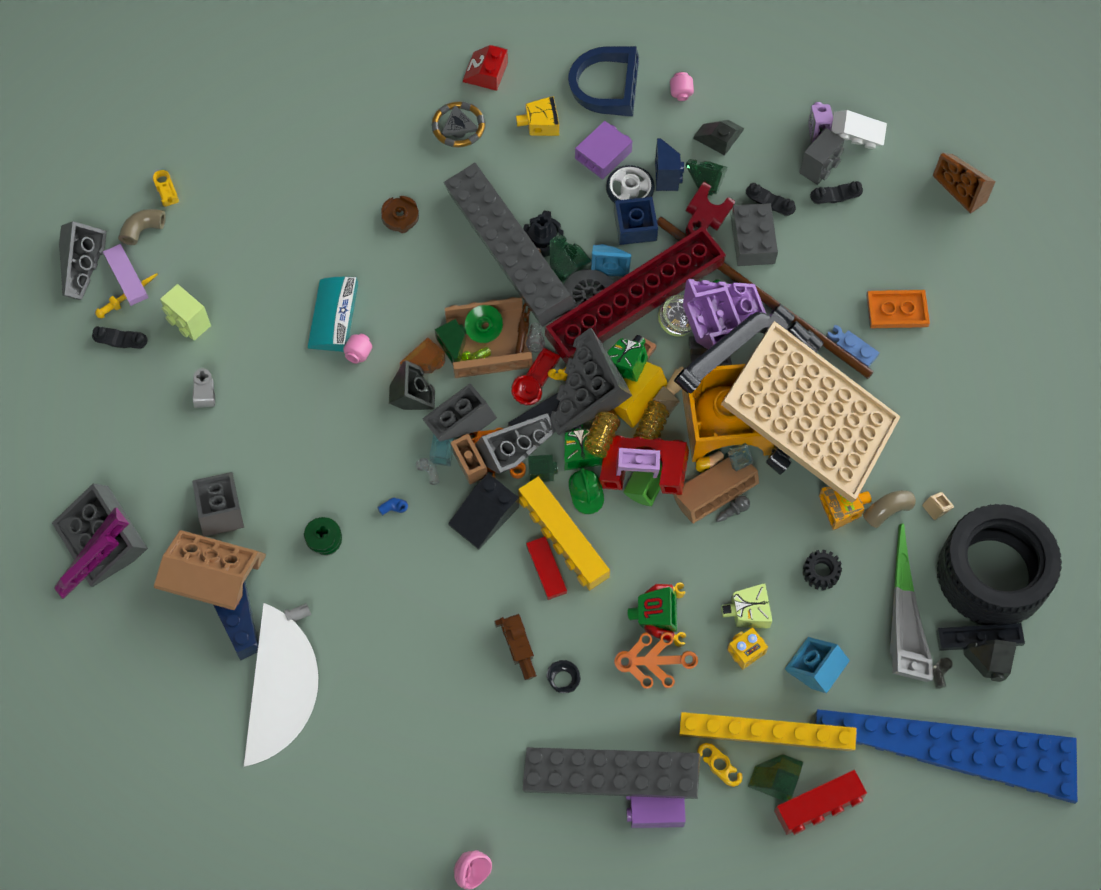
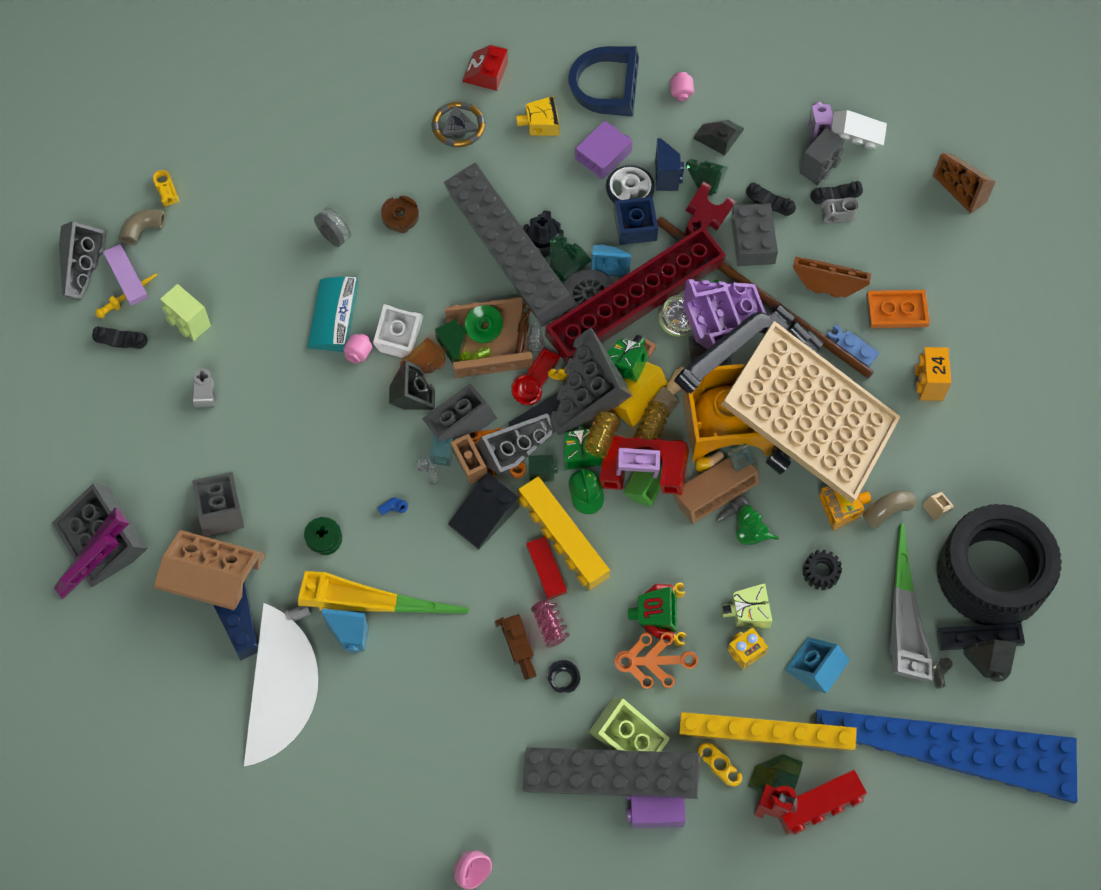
(332, 227): none -> dark grey piece
(336, 593): none -> yellow plate
(348, 628): none -> dark azure slope
(397, 331): none -> white slope
(548, 623): none -> clear pink piece
(627, 729): none -> yellowish green slope
(751, 528): none -> green hair
(777, 802): none -> red plate
(830, 278): none -> dark orange wedge
(838, 210): none -> light grey piece
(933, 374): none -> light orange brick

